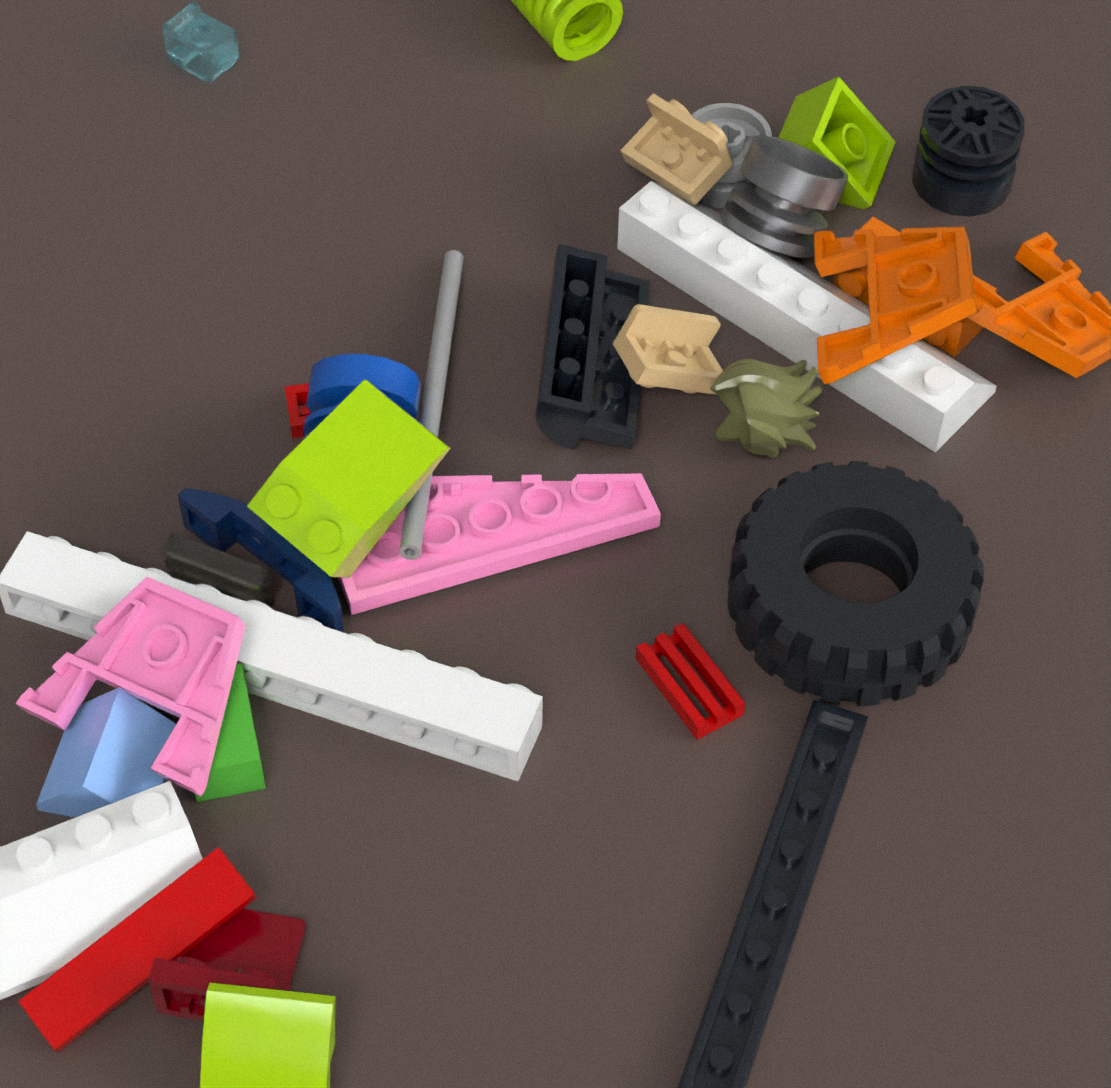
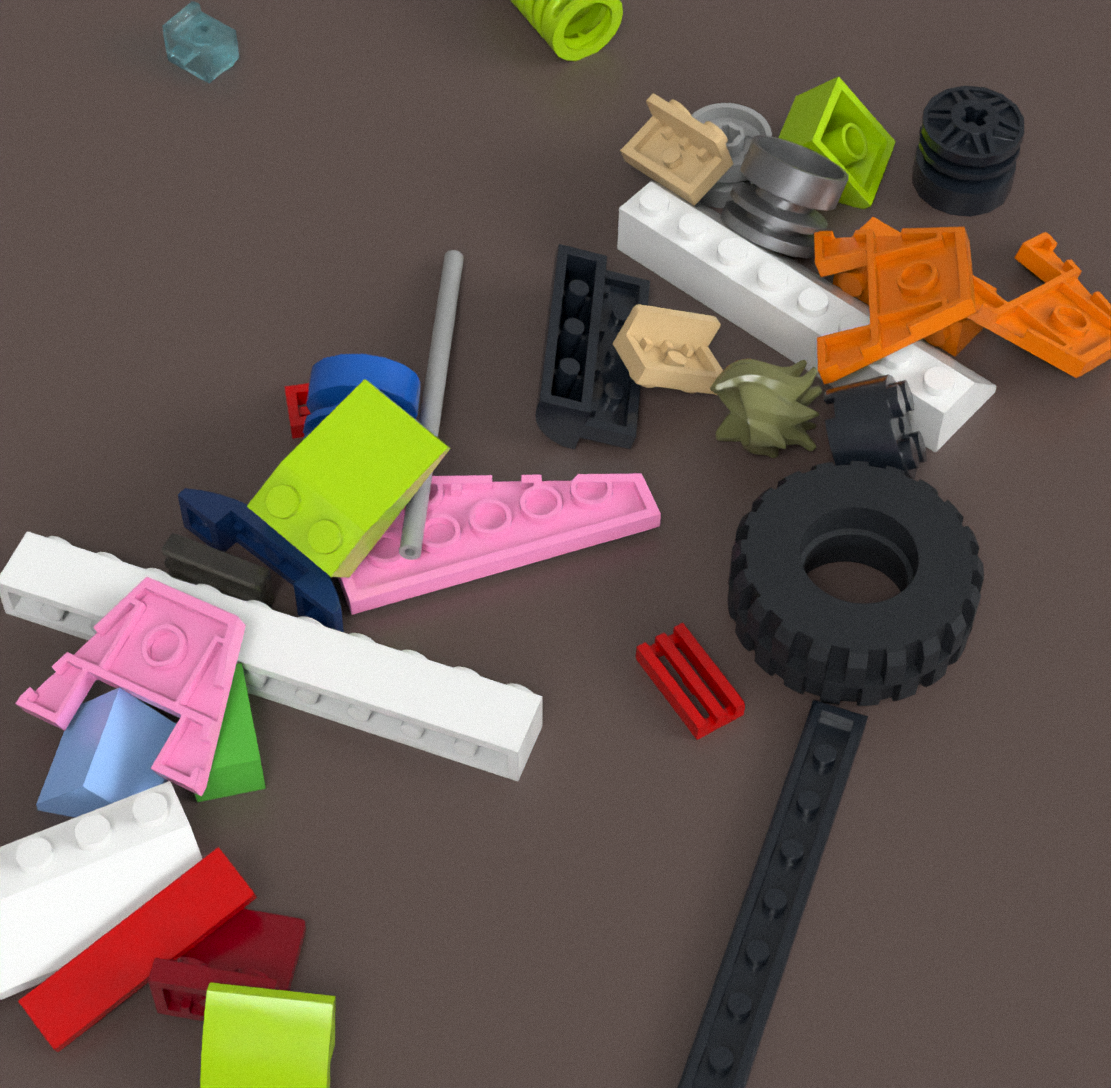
(875, 425): none -> black brick

